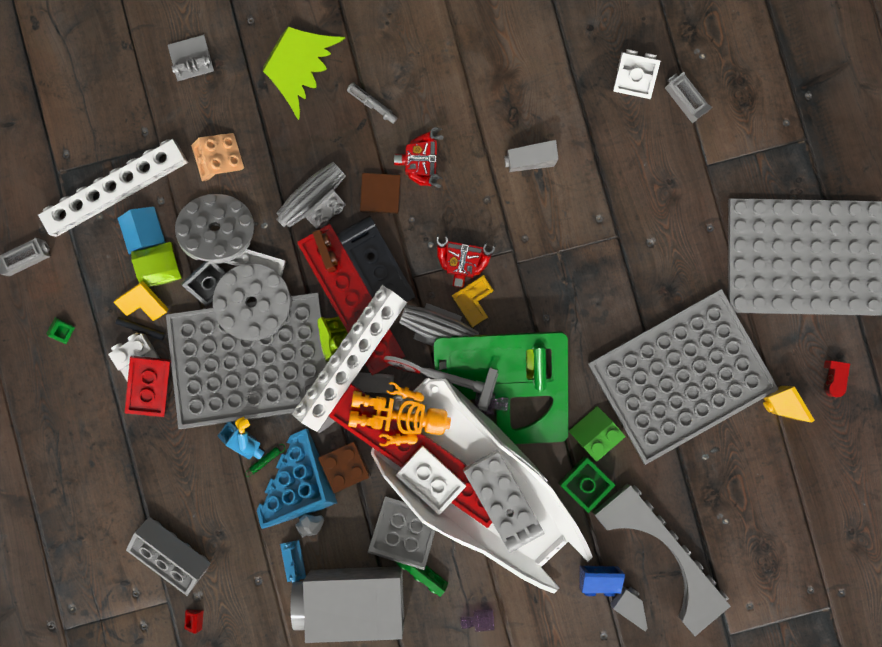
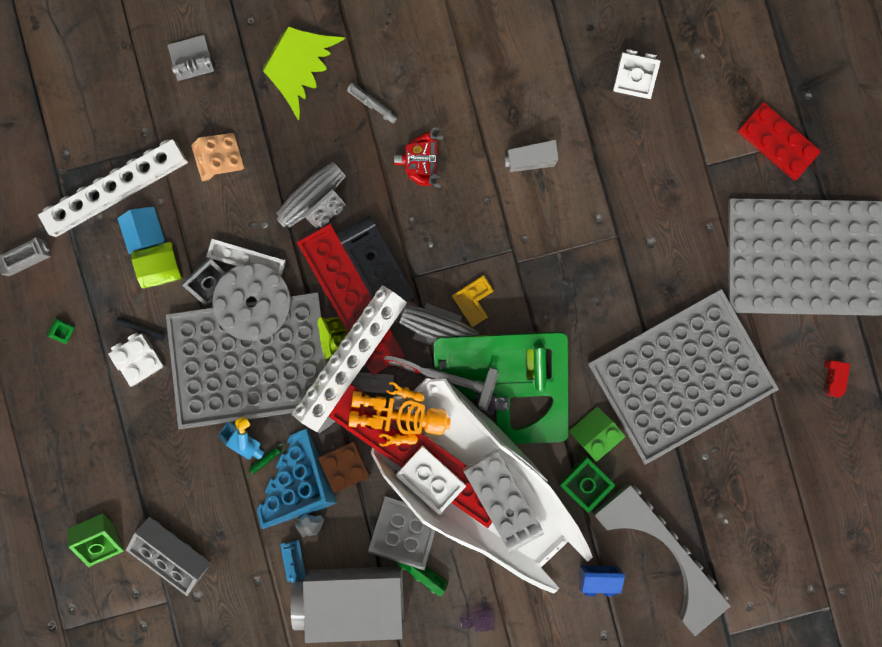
(94, 540): none -> bright green slope
(141, 297): yellow tile -> none
(147, 386): red plate -> none
(193, 620): red slope -> none
(217, 246): light grey plate -> none
(323, 243): reddish brown plate -> none
(380, 193): reddish brown tile -> none
(462, 259): torso -> none
(630, 606): light grey slope -> none
(687, 97): light grey window -> none
(779, 141): none -> red plate
(788, 403): yellow slope -> none

